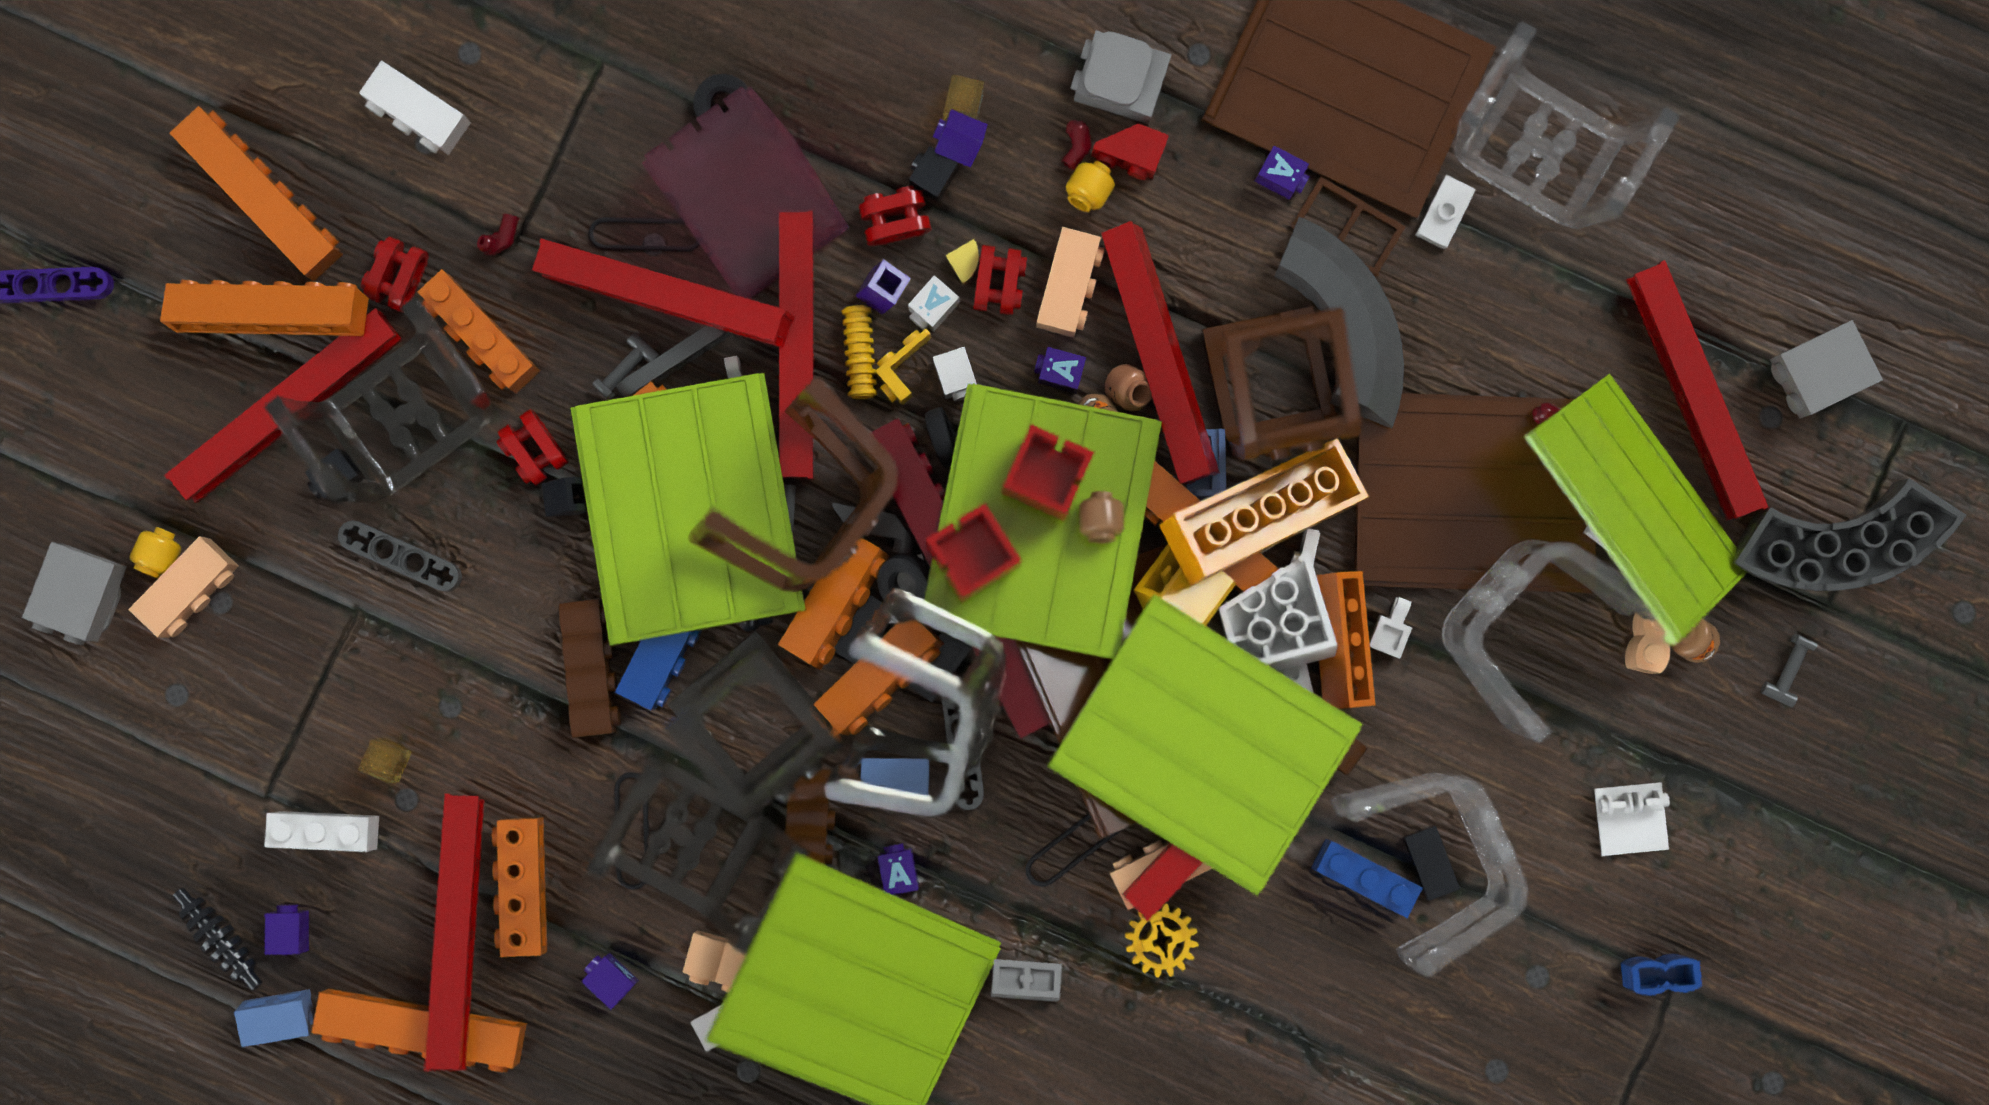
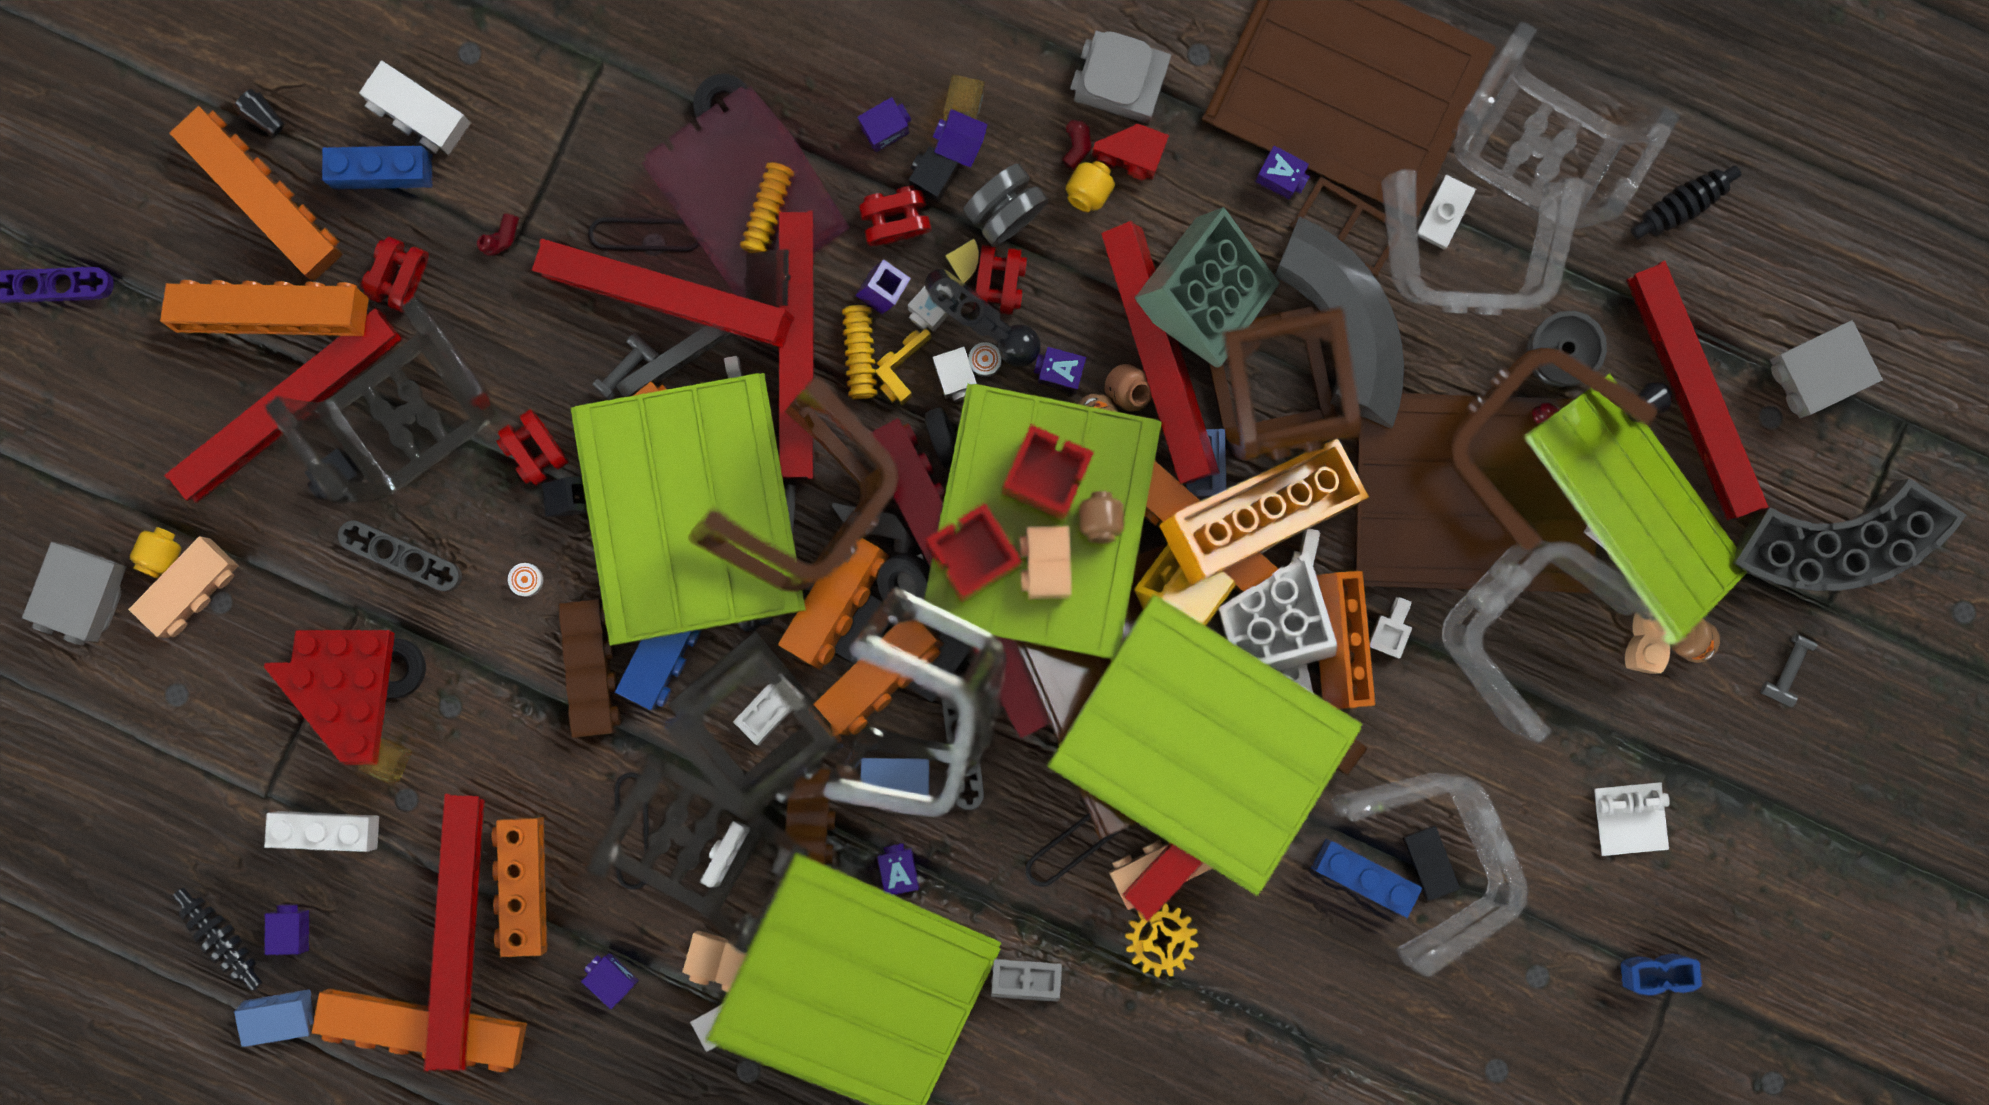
(258, 112): none -> black cone
(340, 688): none -> red wing
(377, 167): none -> blue brick
(415, 669): none -> black tyre
(483, 336): orange brick -> none
(525, 579): none -> white tile
(724, 854): none -> white plate
(763, 714): none -> white plate
(766, 208): none -> yellow piece
(768, 277): none -> clear smoke piece
(885, 124): none -> dark purple brick
(985, 359): none -> white tile
(1005, 205): none -> dark grey wheel
(1016, 343): none -> black beam
(1047, 562): none -> light nougat brick
(1070, 282): light nougat brick -> none
(1208, 286): none -> sand green slope
(1503, 385): none -> reddish brown windscreen
(1557, 200): none -> clear windscreen
(1570, 329): none -> dark grey wheel
(1656, 394): none -> black cone
(1686, 202): none -> black piece

